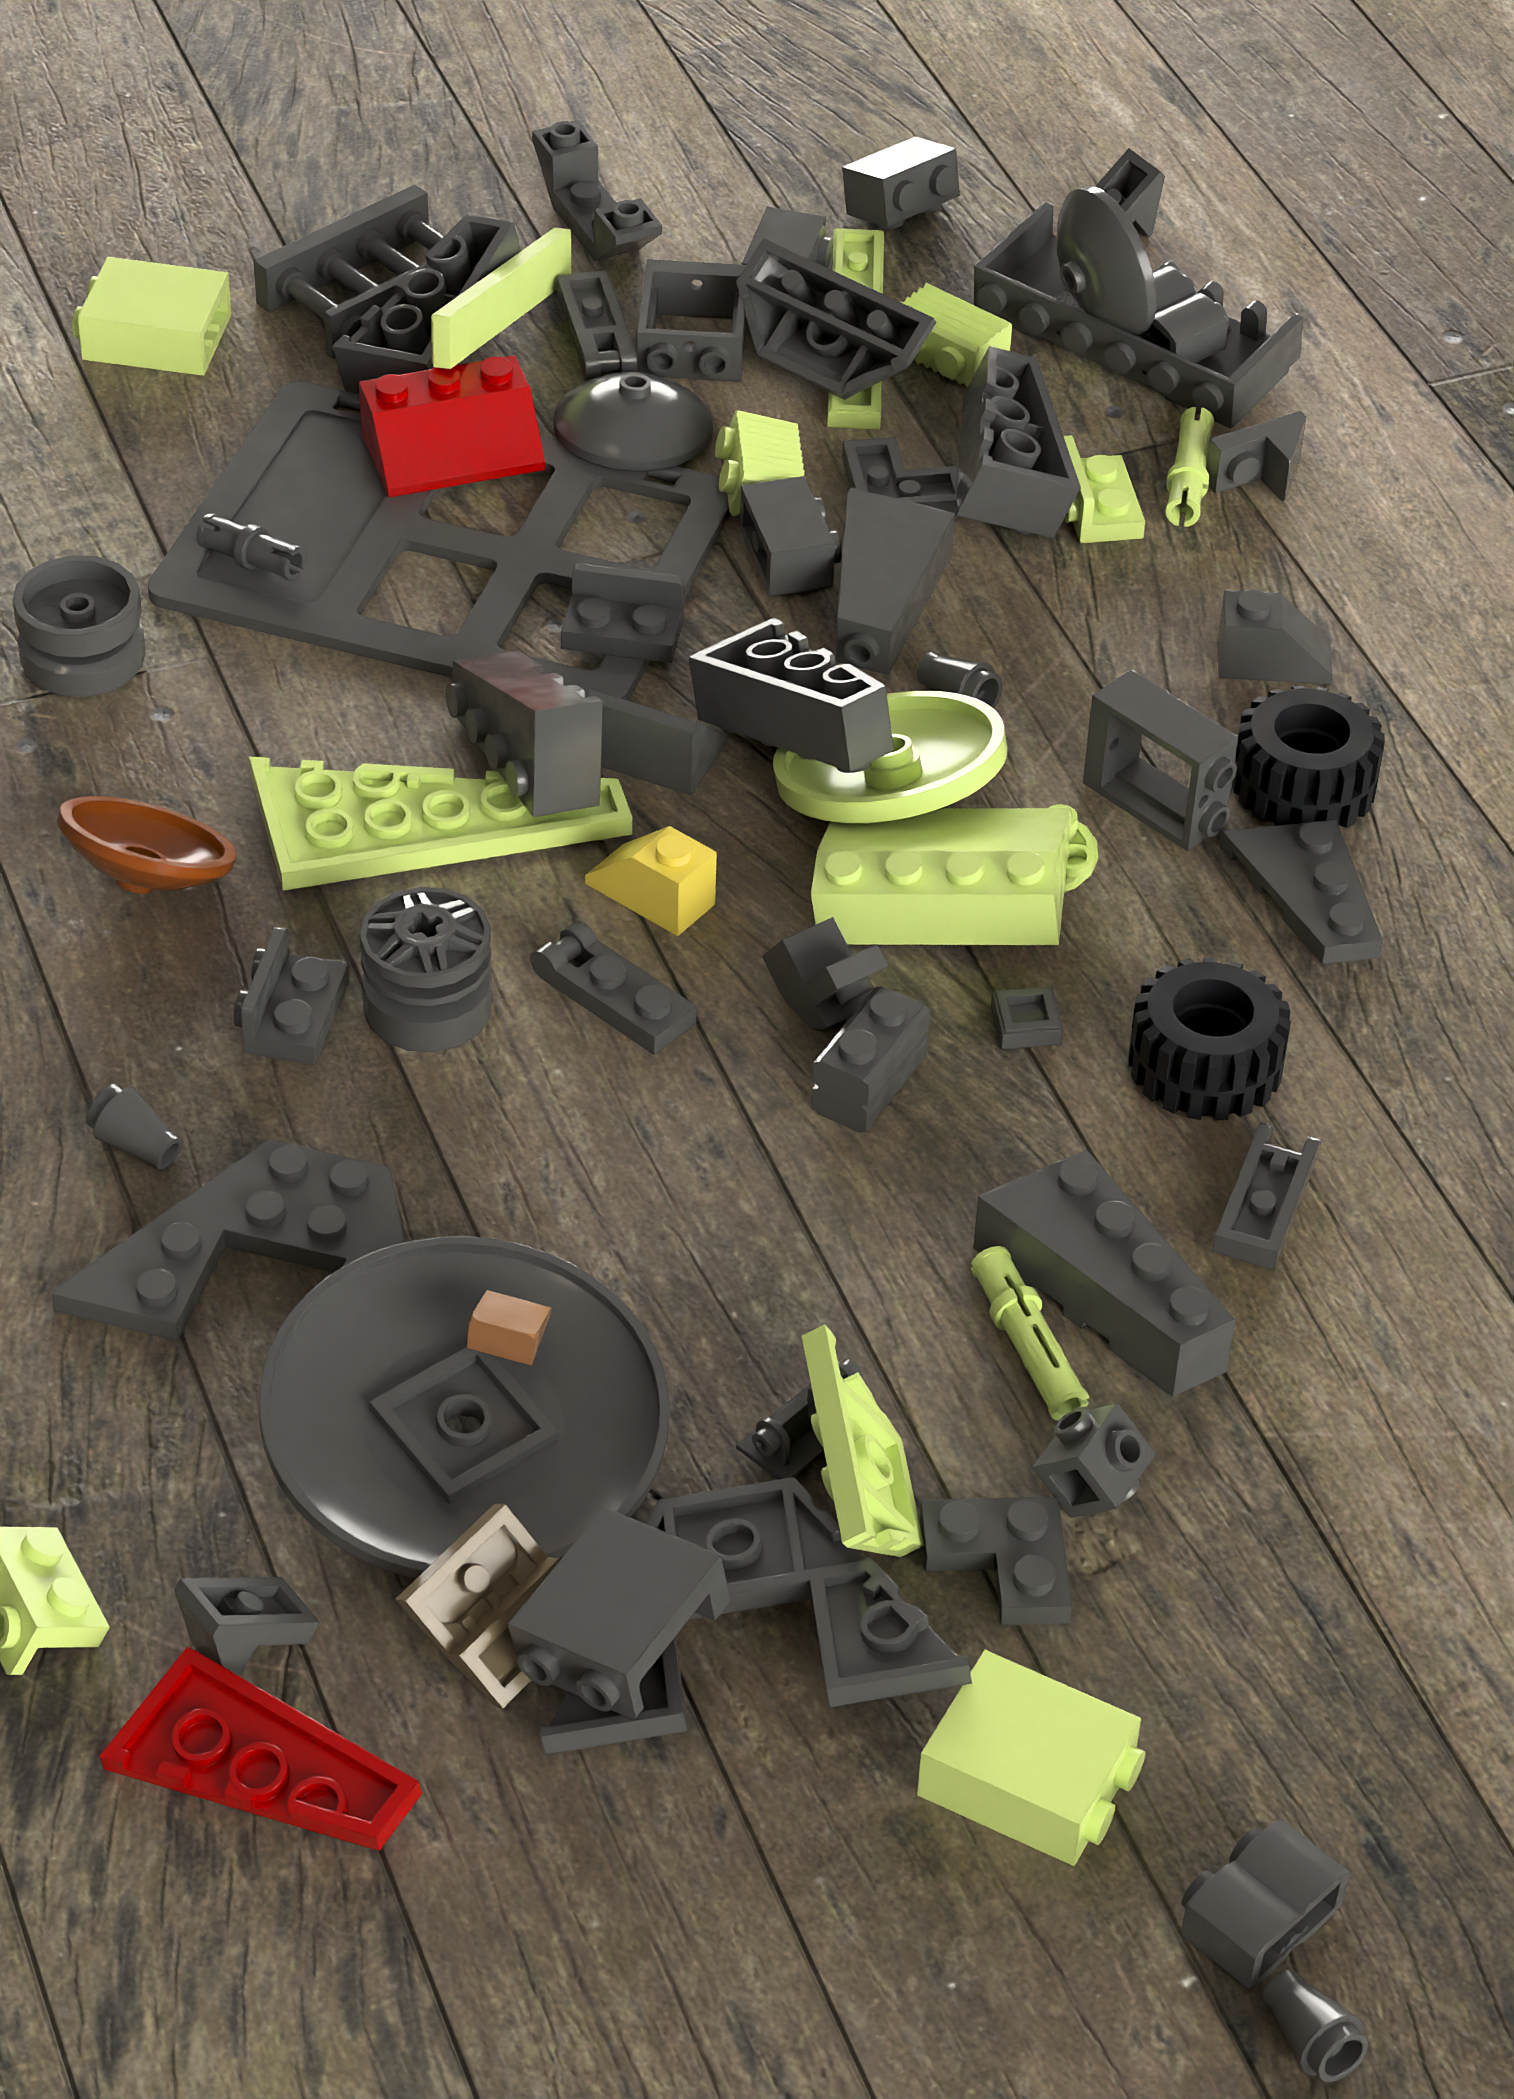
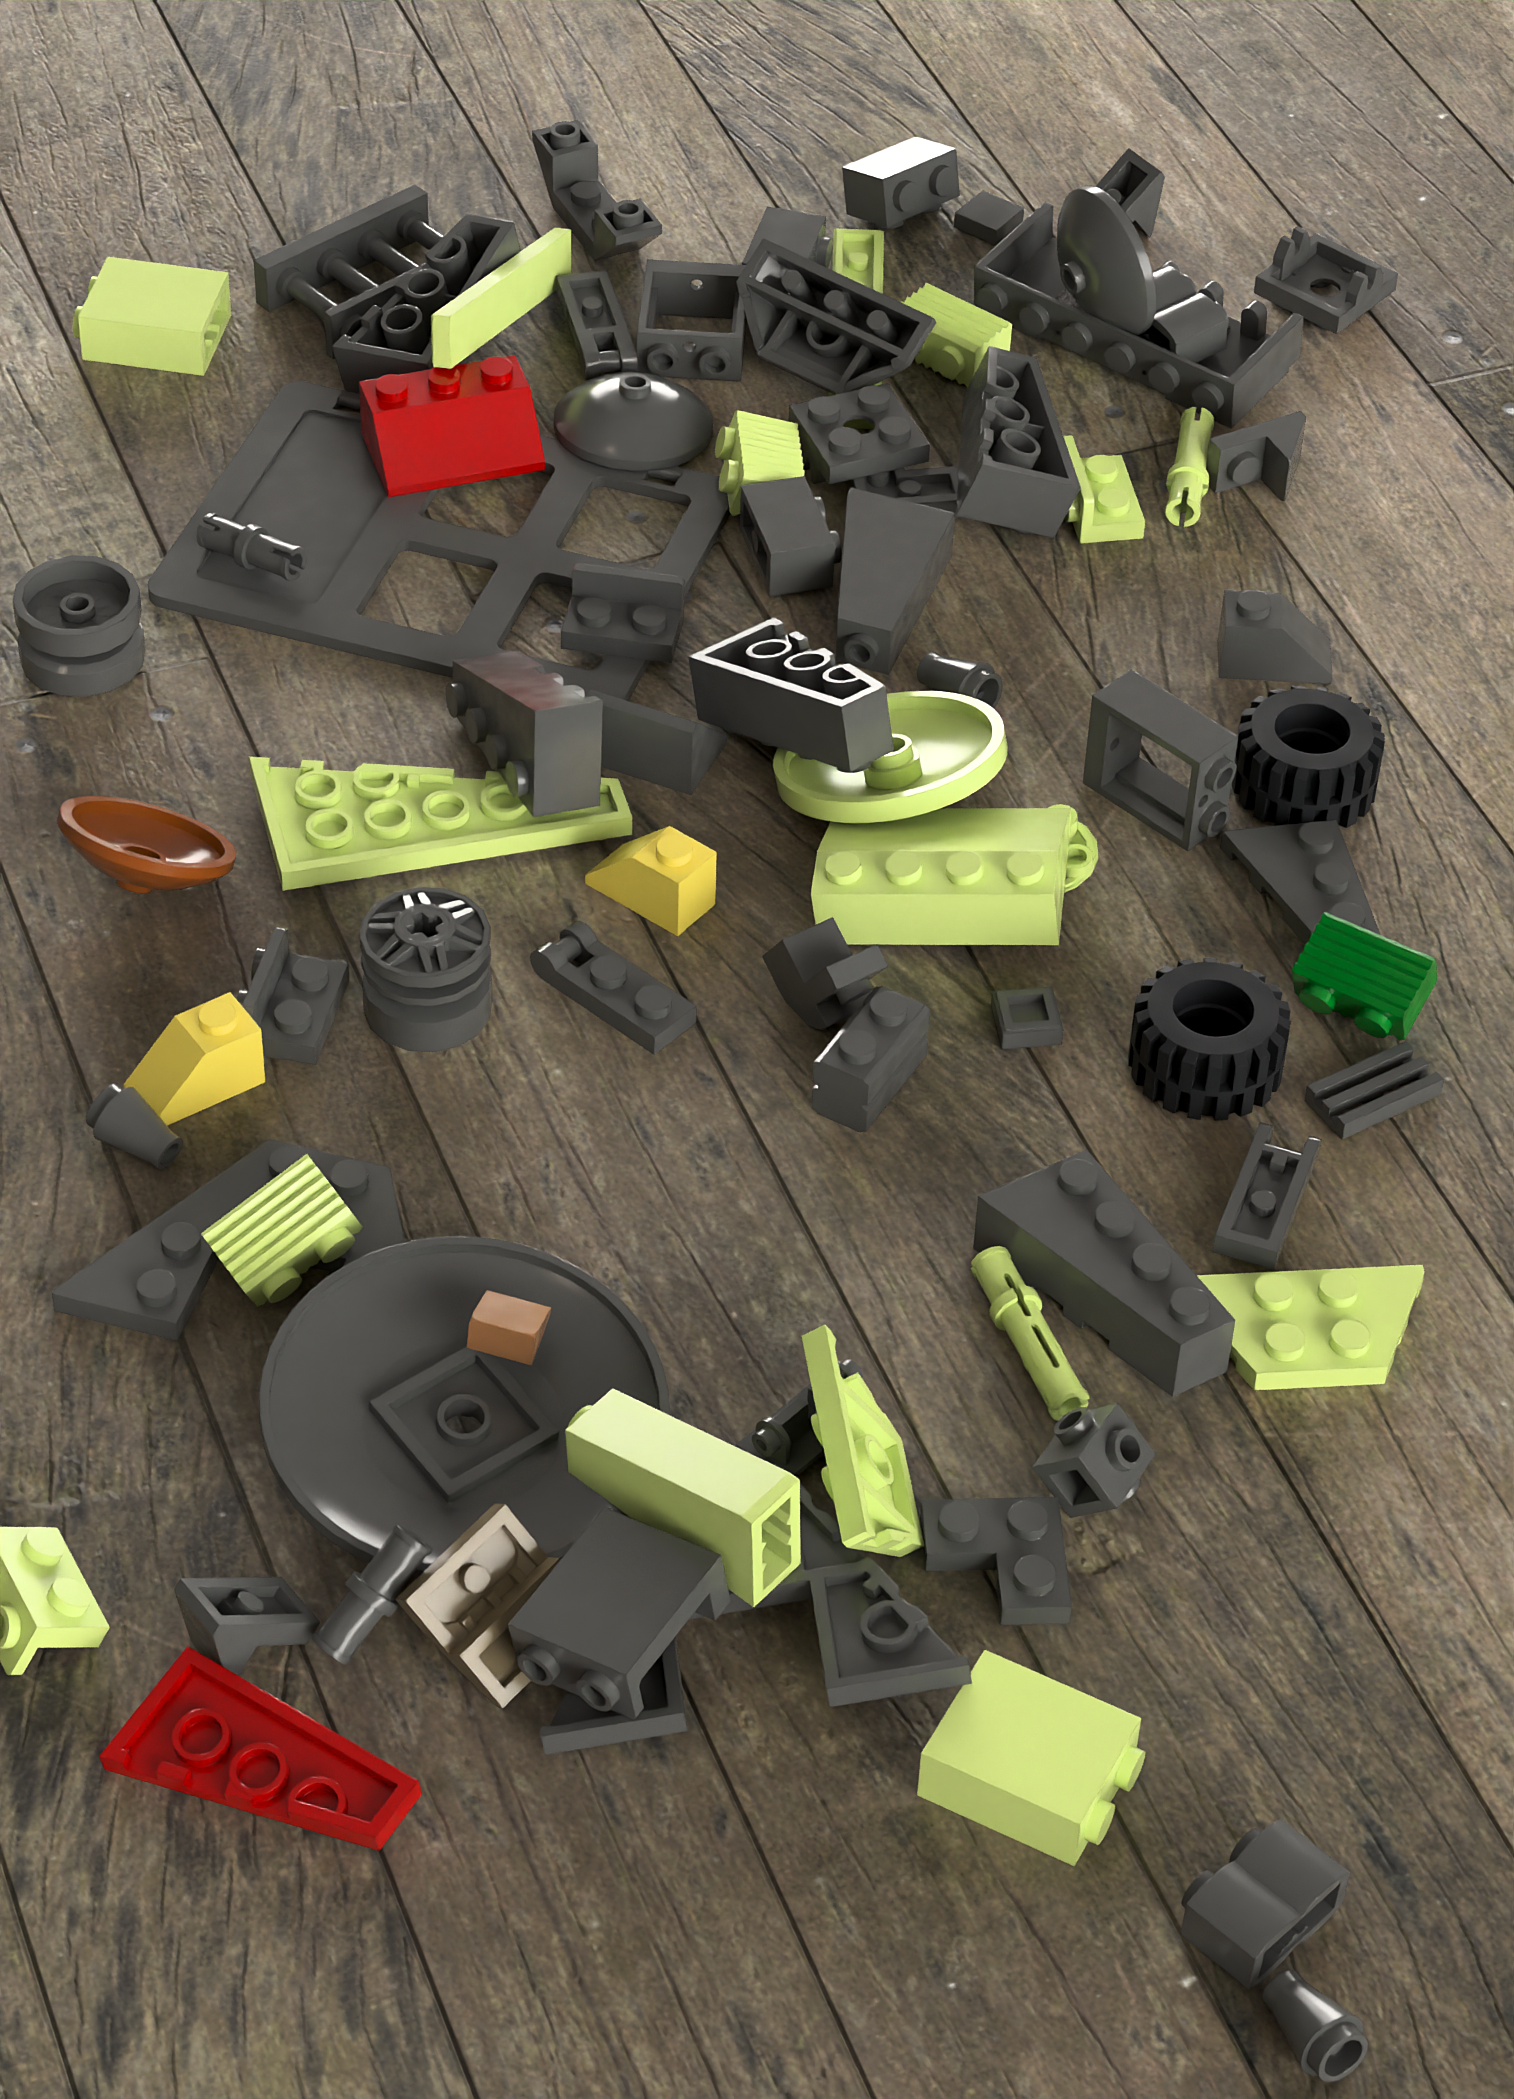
(201, 1060): none -> light yellow slope
(283, 1232): none -> yellowish green brick
(372, 1594): none -> dark grey pin
(691, 1488): none -> yellowish green slope
(842, 452): none -> dark grey piece
(988, 217): none -> dark grey tile
(1317, 263): none -> dark grey piece
(1317, 1323): none -> yellowish green wing
(1363, 977): none -> green brick
(1367, 1083): none -> dark grey tile

